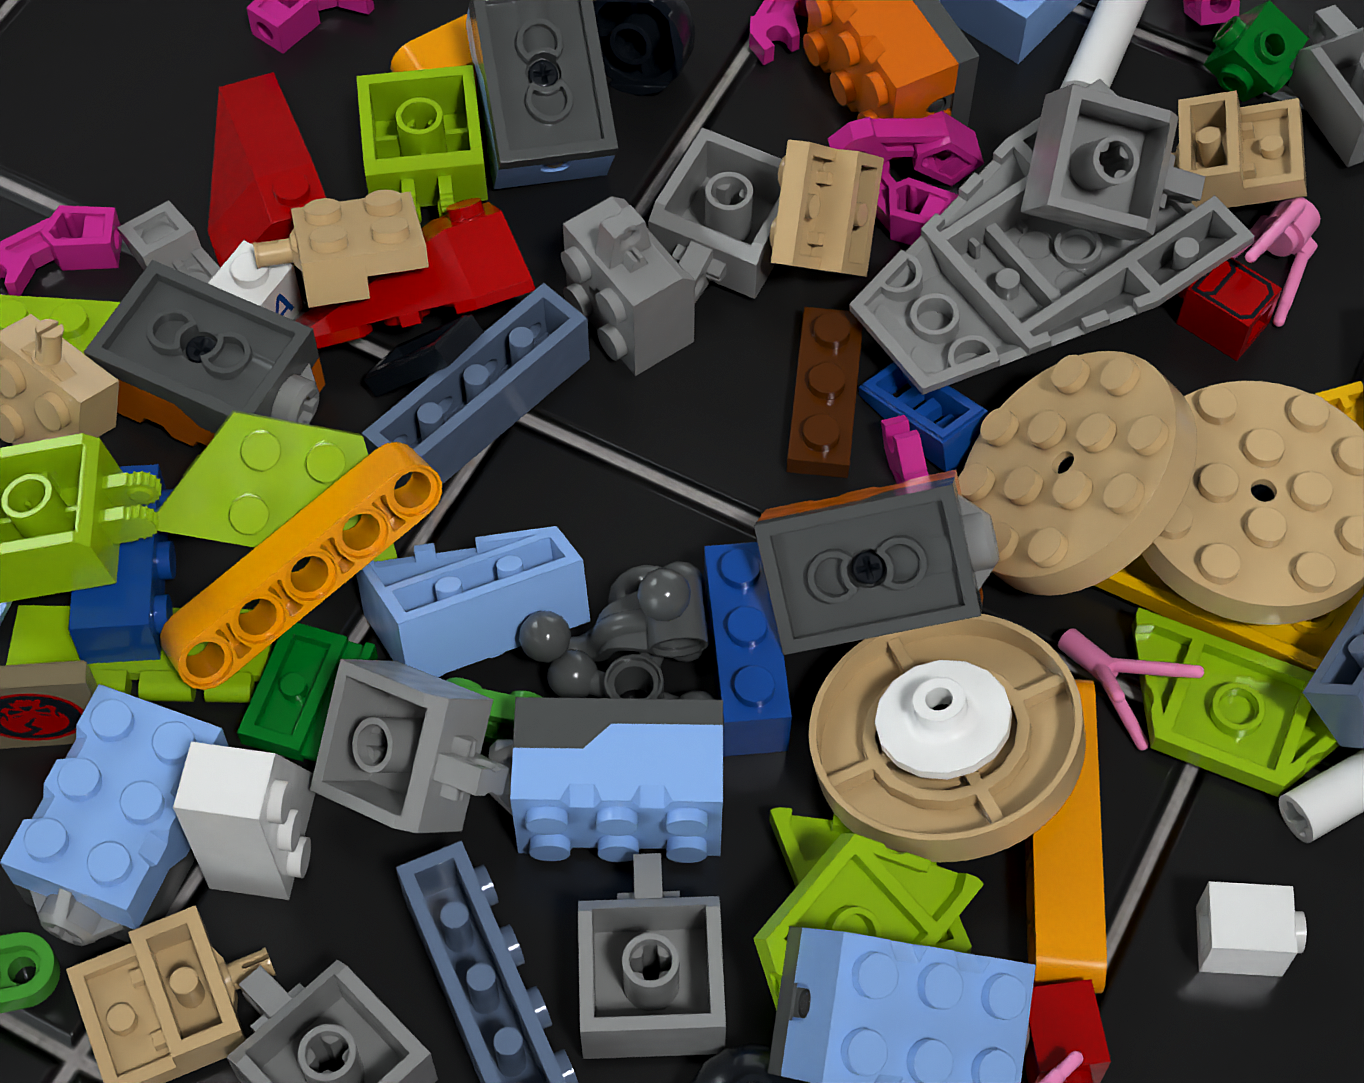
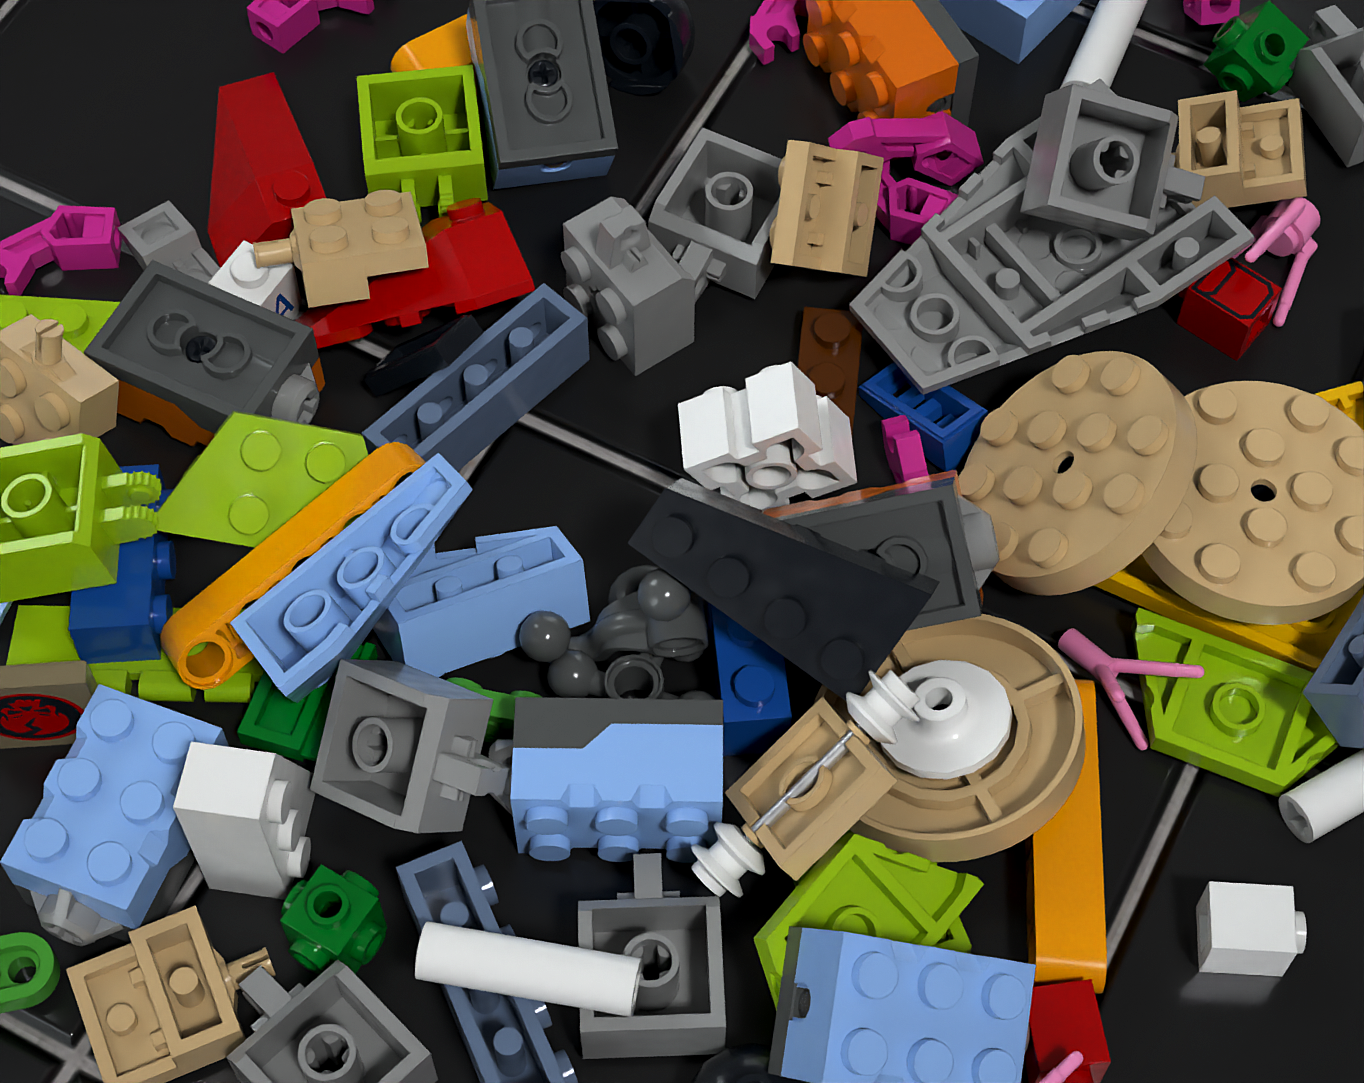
(347, 585): none -> light blue wedge
(349, 936): none -> green brick
(528, 968): none -> white piece
(767, 439): none -> white brick
(787, 585): none -> black wedge
(808, 787): none -> tan plate

